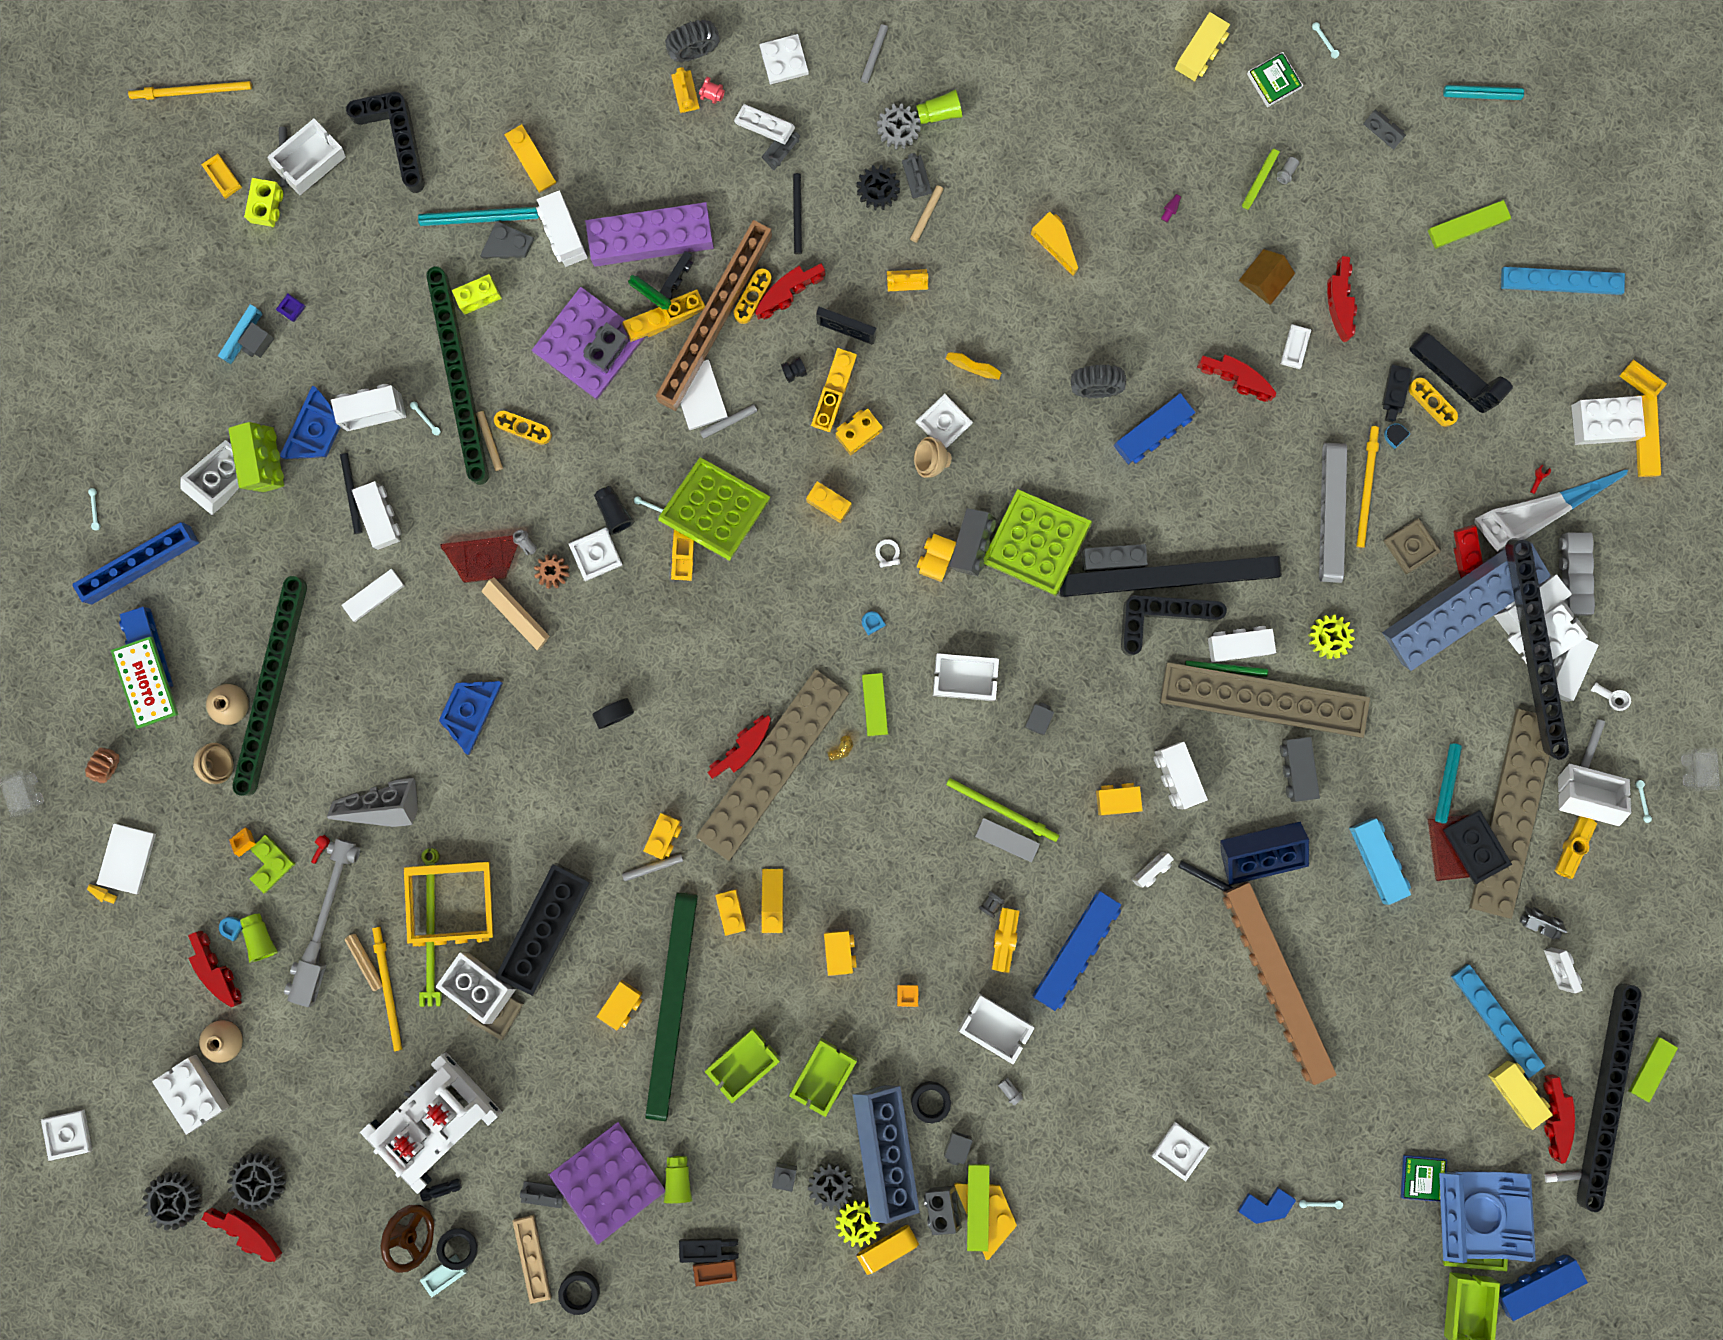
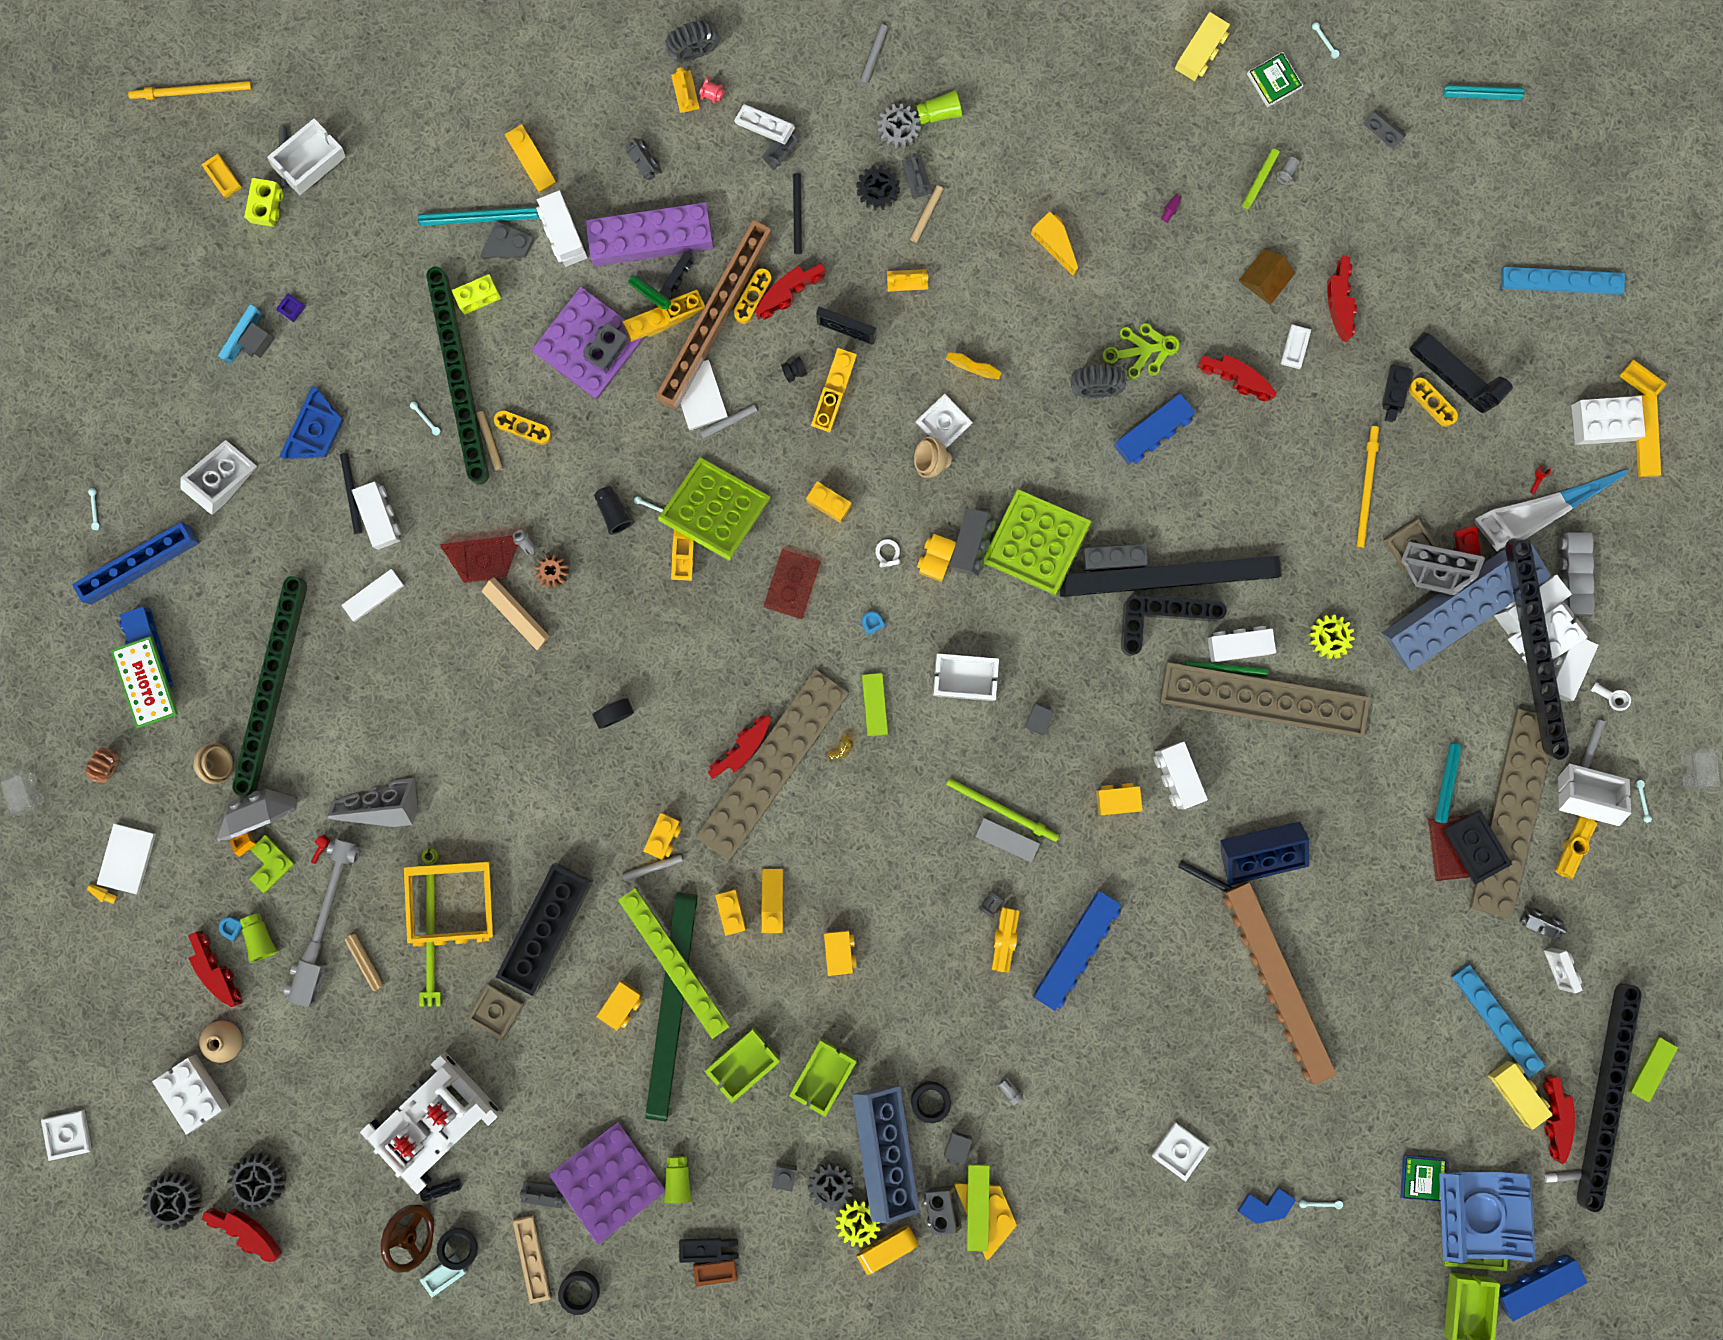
(235, 708): tan piece -> none
(254, 812): none -> light grey wedge
(256, 457): lime piece -> none
(368, 407): white piece -> none
(380, 948): yellow bar -> none
(400, 133): black beam -> none
(468, 711): blue wing -> none
(475, 988): white brick -> none
(595, 554): white tile -> none
(639, 150): none -> dark grey hinge
(674, 963): none -> lime plate
(783, 59): white plate -> none
(792, 584): none -> clear red tile
(858, 431): yellow brick -> none
(907, 995): light orange plate -> none
(995, 1028): white piece -> none
(1143, 349): none -> lime plant
(1147, 875): white plate -> none
(1300, 769): dark grey brick -> none
(1333, 512): light grey beam -> none
(1380, 861): medium azure brick -> none
(1395, 435): black tile -> none
(1440, 568): none -> light grey wedge
(1469, 224): lime tile -> none

